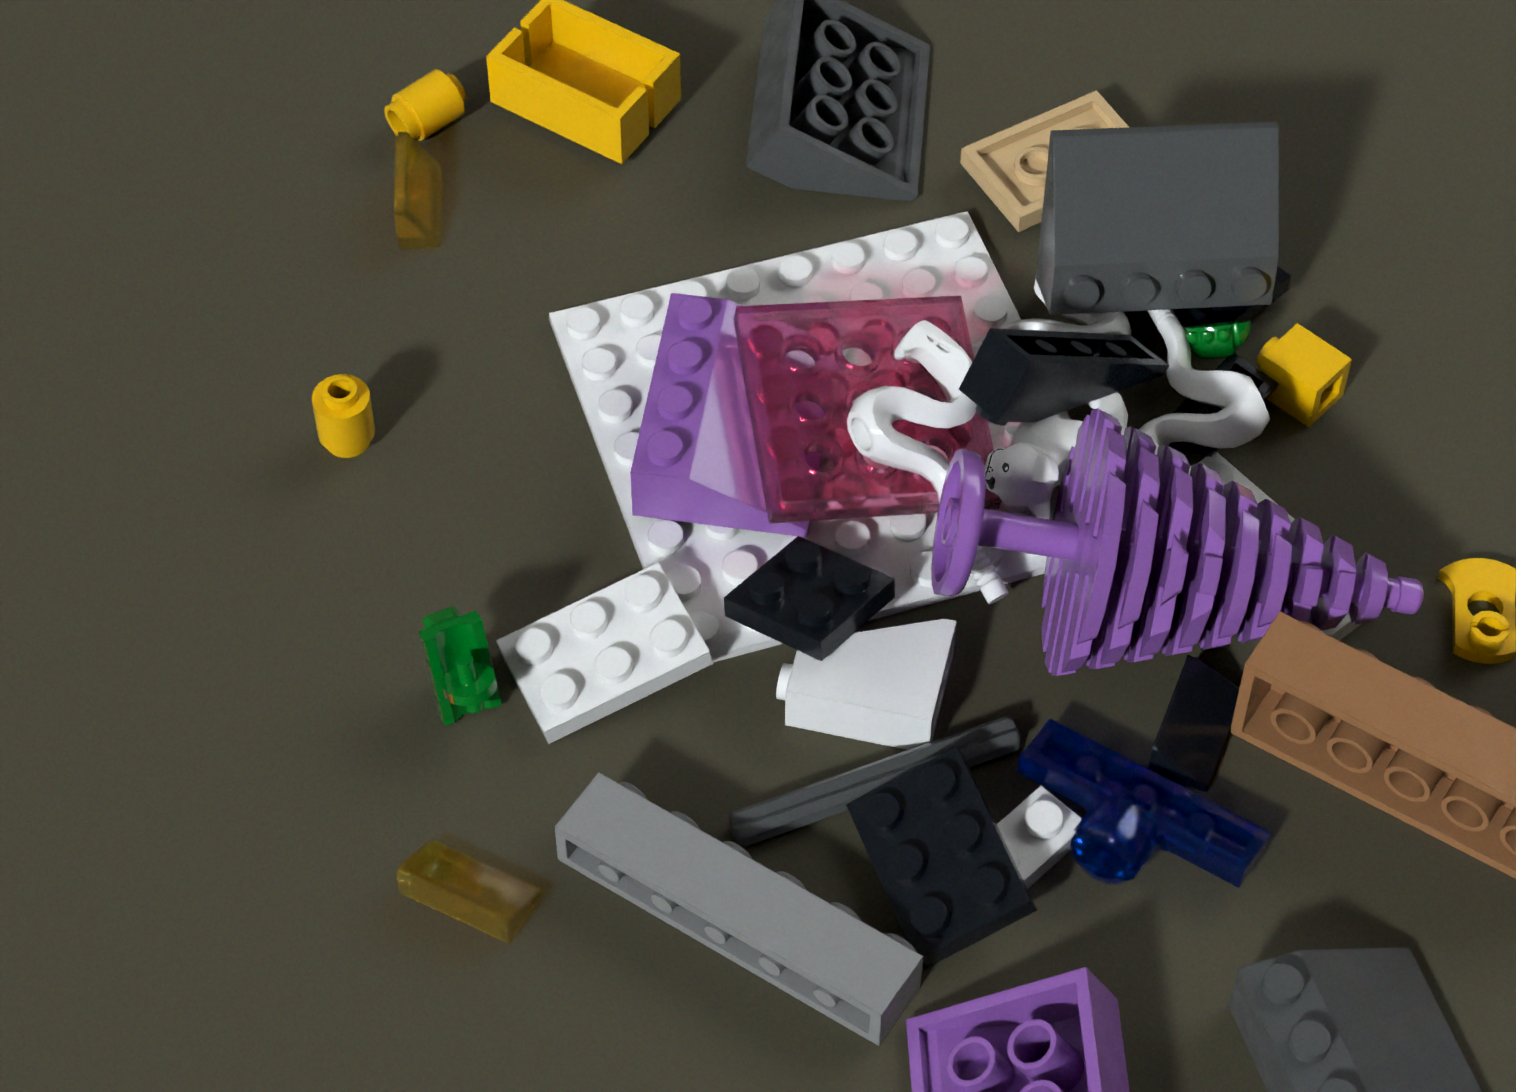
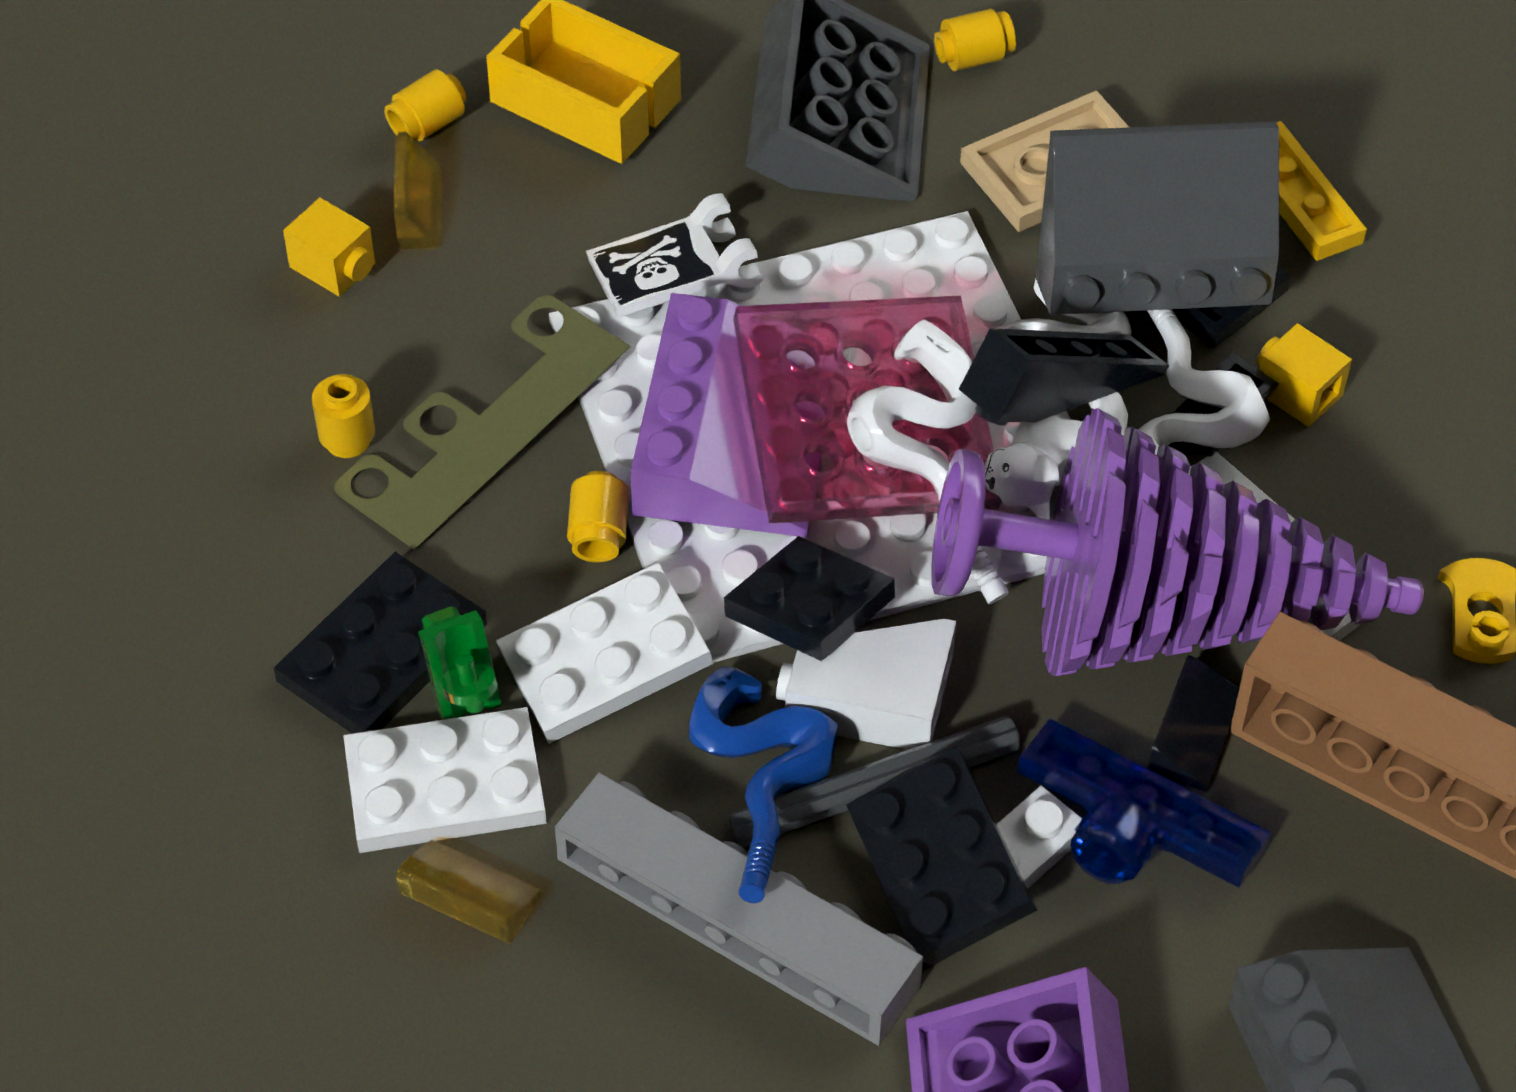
(329, 247): none -> yellow brick
(368, 650): none -> black plate
(444, 779): none -> white plate
(487, 441): none -> olive piece
(597, 516): none -> yellow brick
(674, 259): none -> flag
(803, 729): none -> blue animal
(975, 39): none -> yellow brick
(1217, 339): green animal -> none
(1312, 203): none -> yellow plate

